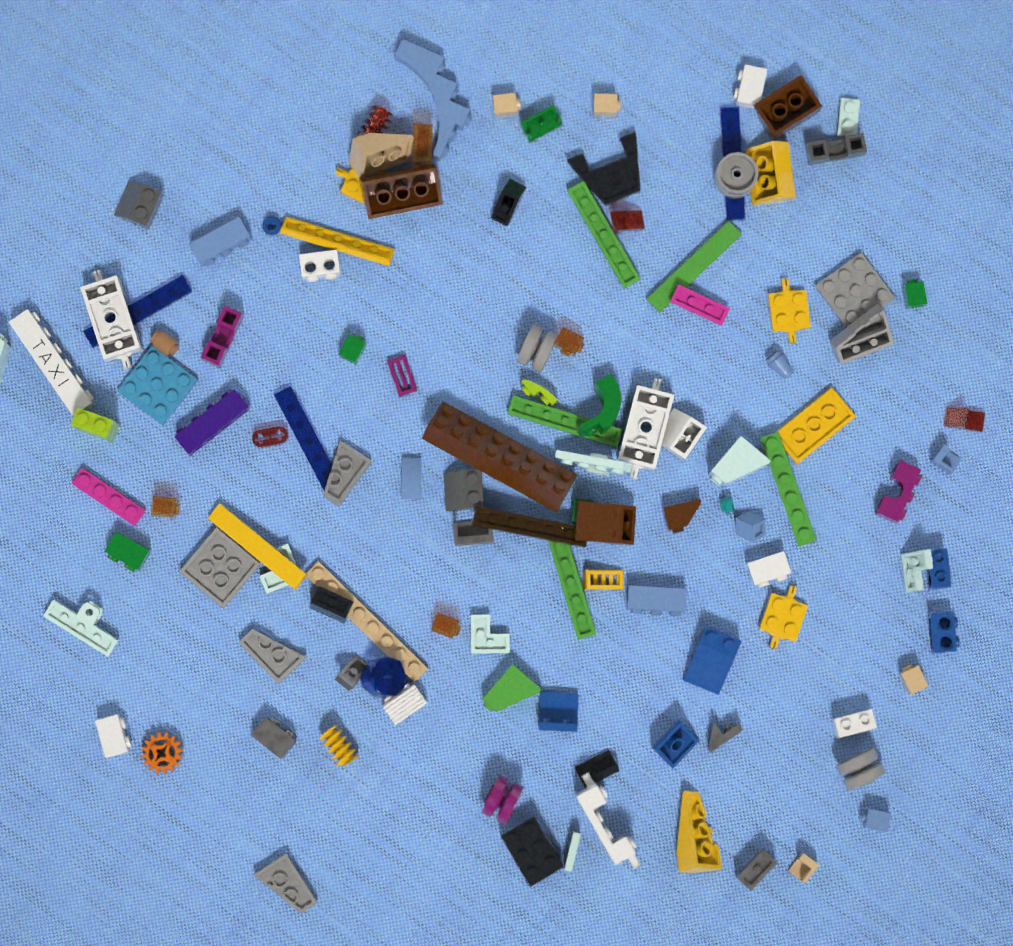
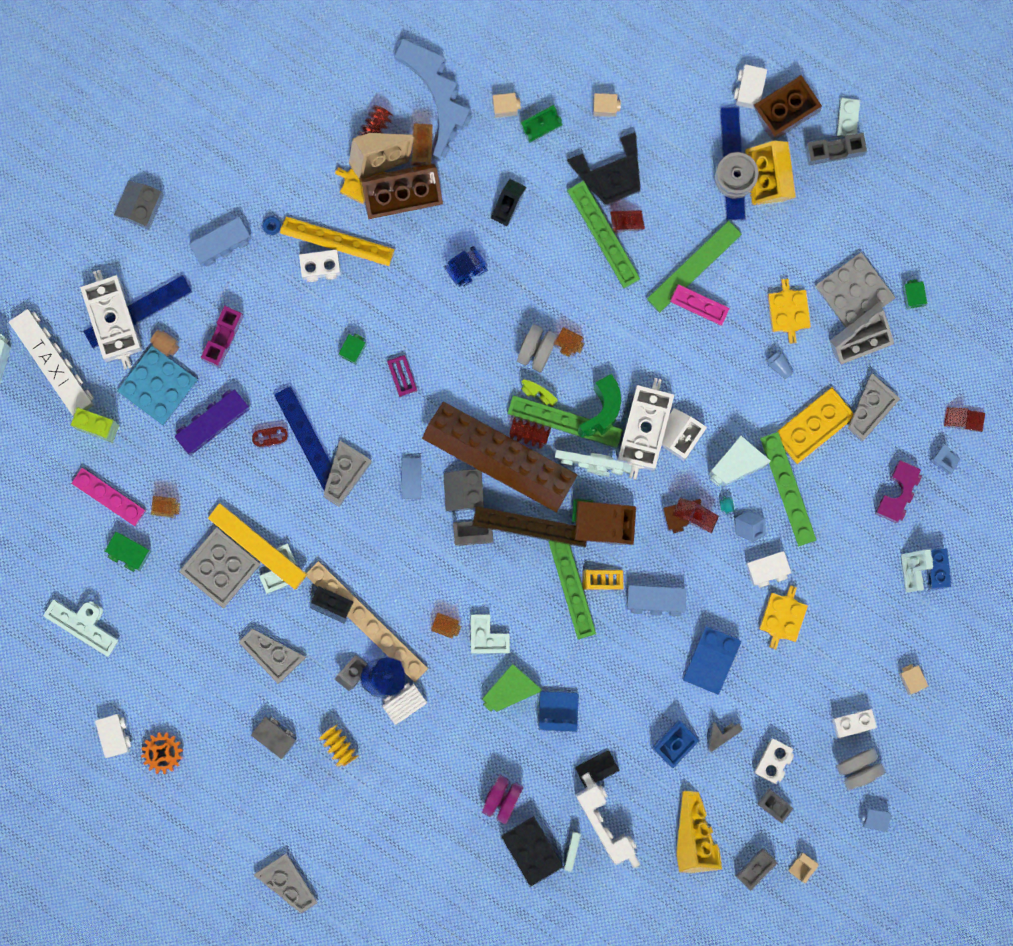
(466, 266): none -> clear blue brick
(529, 433): none -> clear red piece
(695, 515): none -> clear red slope
(768, 758): none -> white brick
(775, 806): none -> flat silver slope
(872, 407): none -> light grey wing
(937, 633): blue brick -> none

